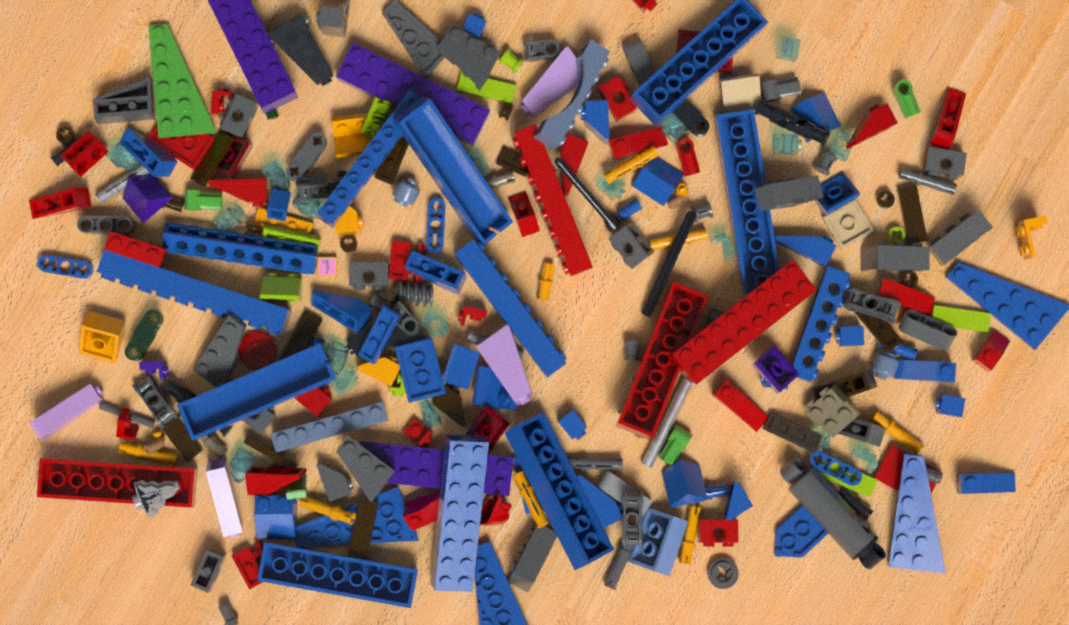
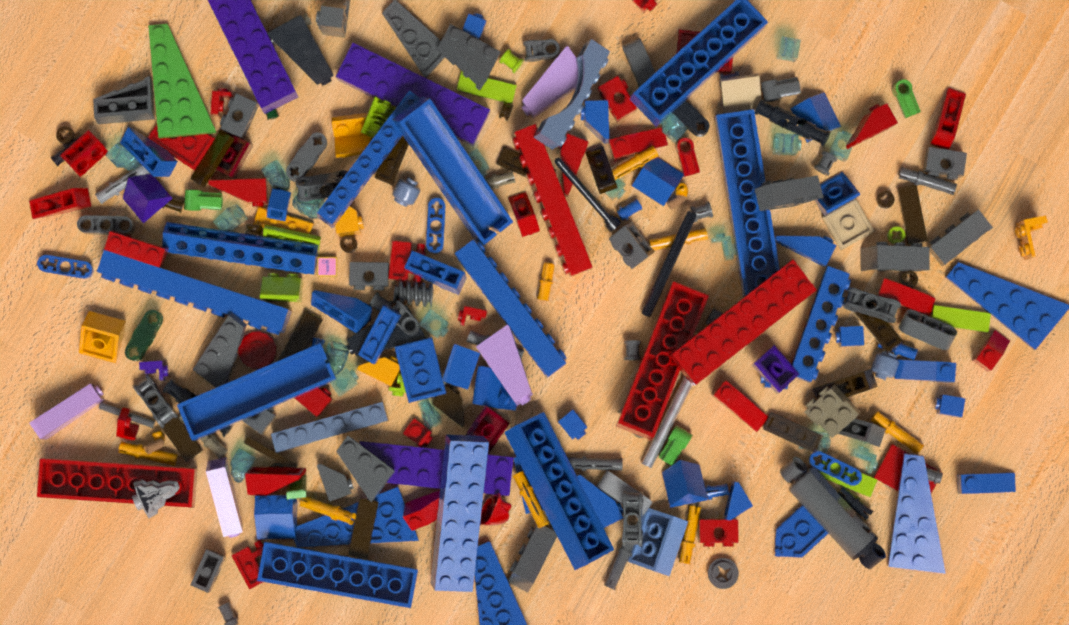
(601, 170): none -> dark brown tile

